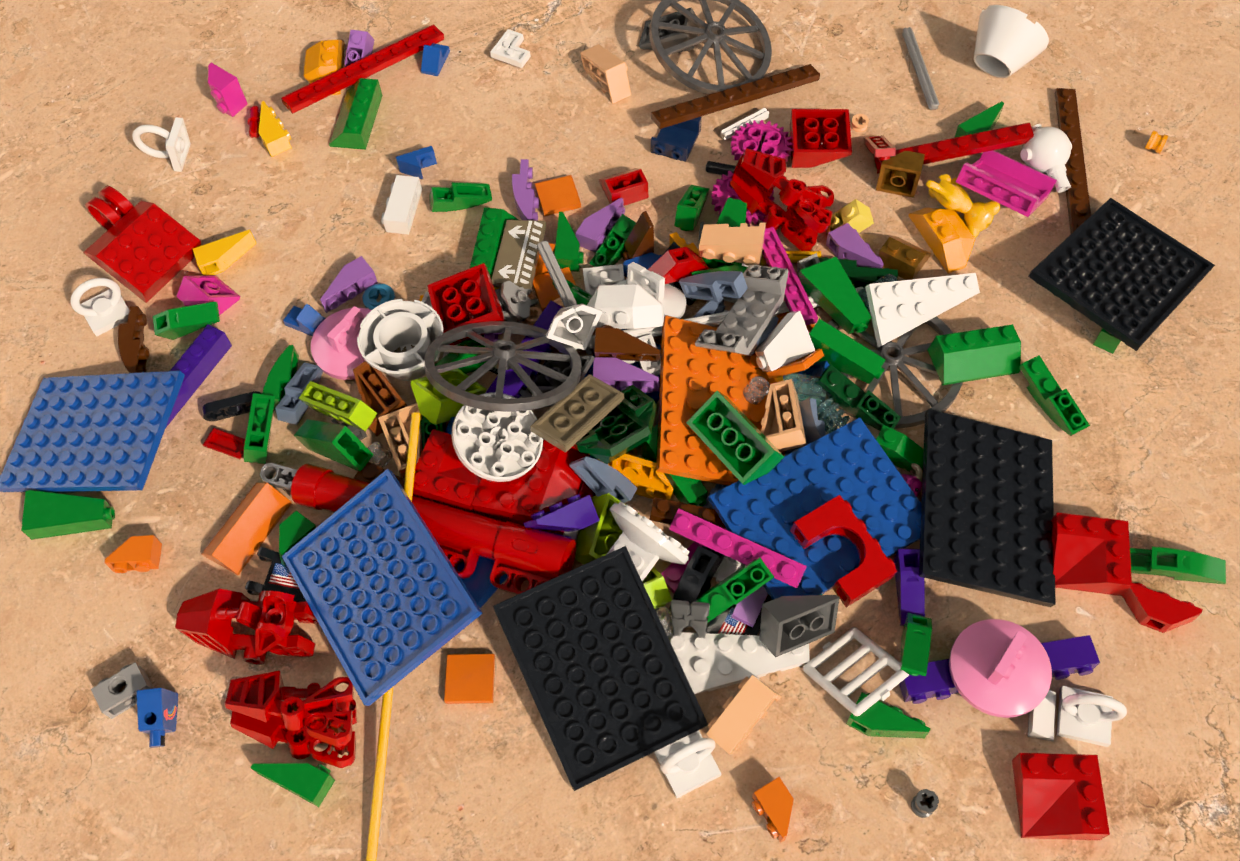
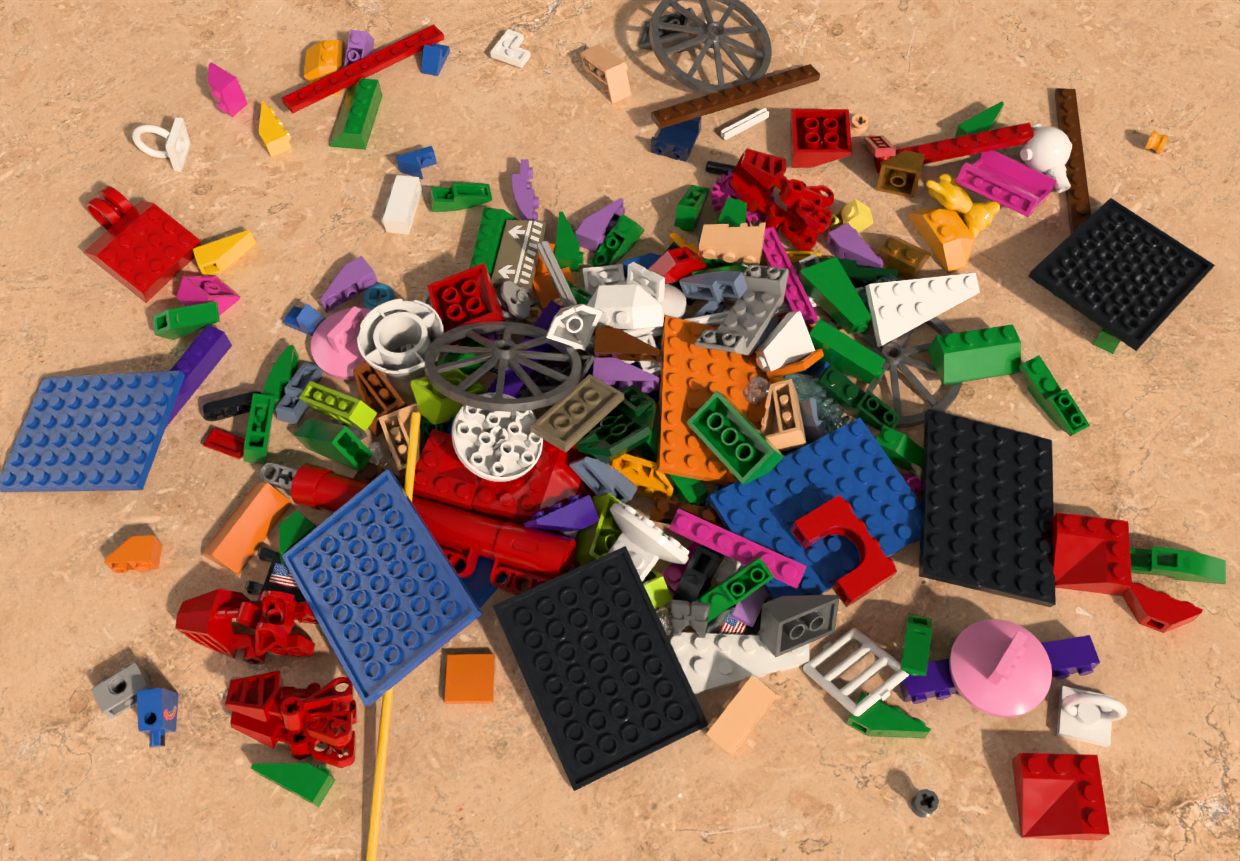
(62, 514): green slope -> none
(103, 310): white tile -> none
(131, 339): reddish brown slope -> none
(253, 121): red axle -> none
(557, 195): orange tile -> none
(629, 185): red slope -> none
(640, 239): reddish brown slope -> none
(688, 763): white tile -> none
(775, 805): orange slope -> none
(776, 141): dark pink gear -> none
(908, 584): dark purple slope -> none
(920, 68): light grey axle -> none
(1007, 40): white cone -> none
(1042, 718): white slope -> none

